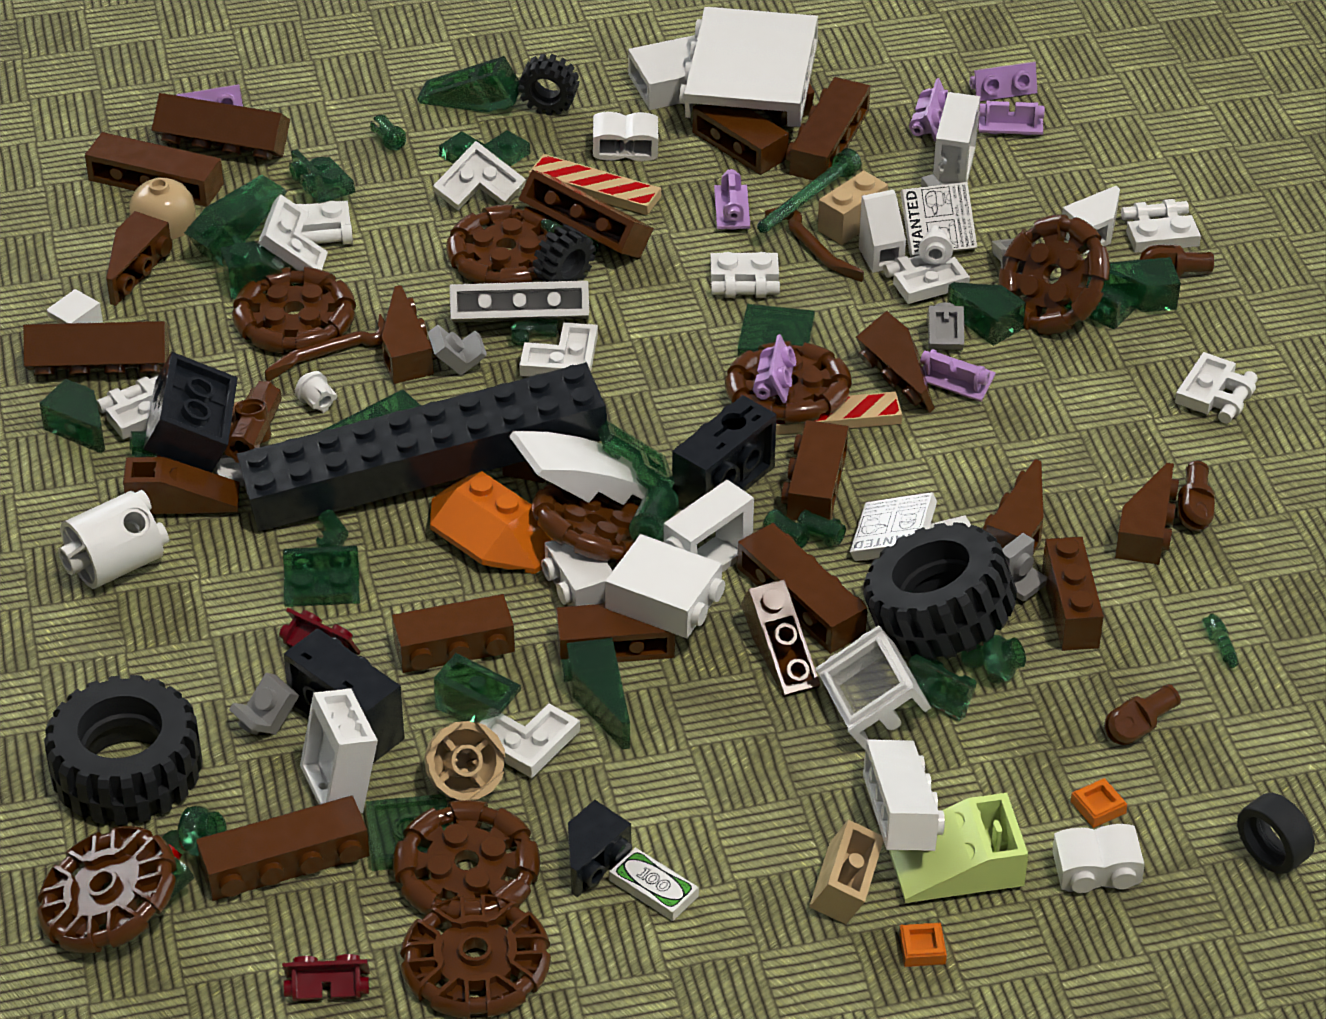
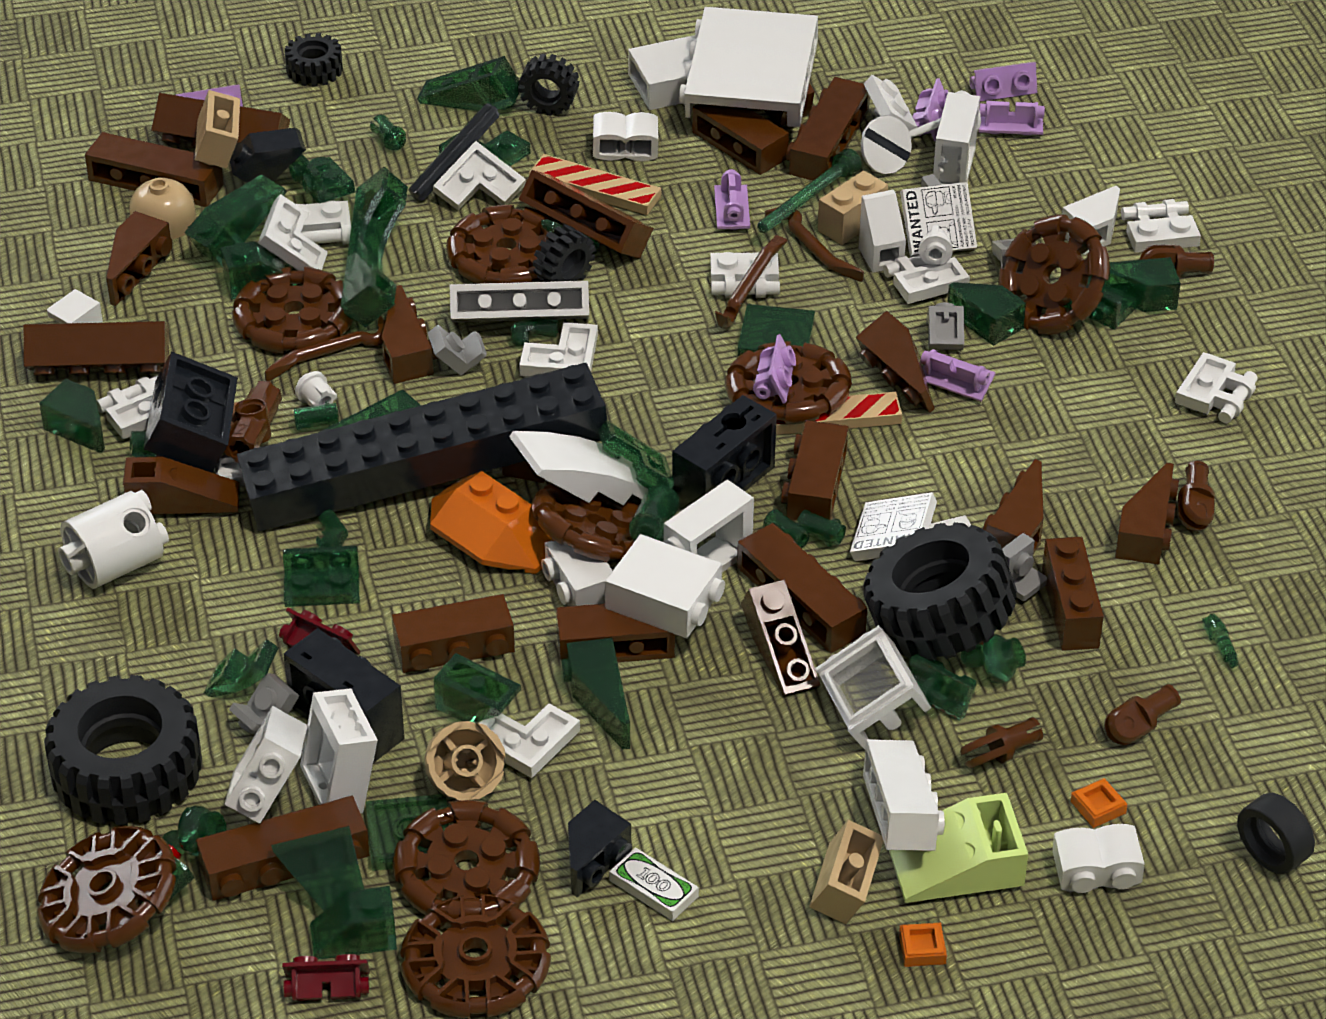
(217, 129): none -> tan brick
(241, 671): none -> clear green slope
(266, 154): none -> black slope
(266, 768): none -> white window
(313, 59): none -> black tyre
(316, 416): none -> clear green pin
(322, 864): none -> clear green wing
(355, 924): none -> clear green slope
(376, 209): none -> clear green arch
(453, 151): none -> black axle
(747, 283): none -> reddish brown piece
(888, 100): none -> white bracket
(888, 142): none -> white piece
(1003, 742): none -> reddish brown arm

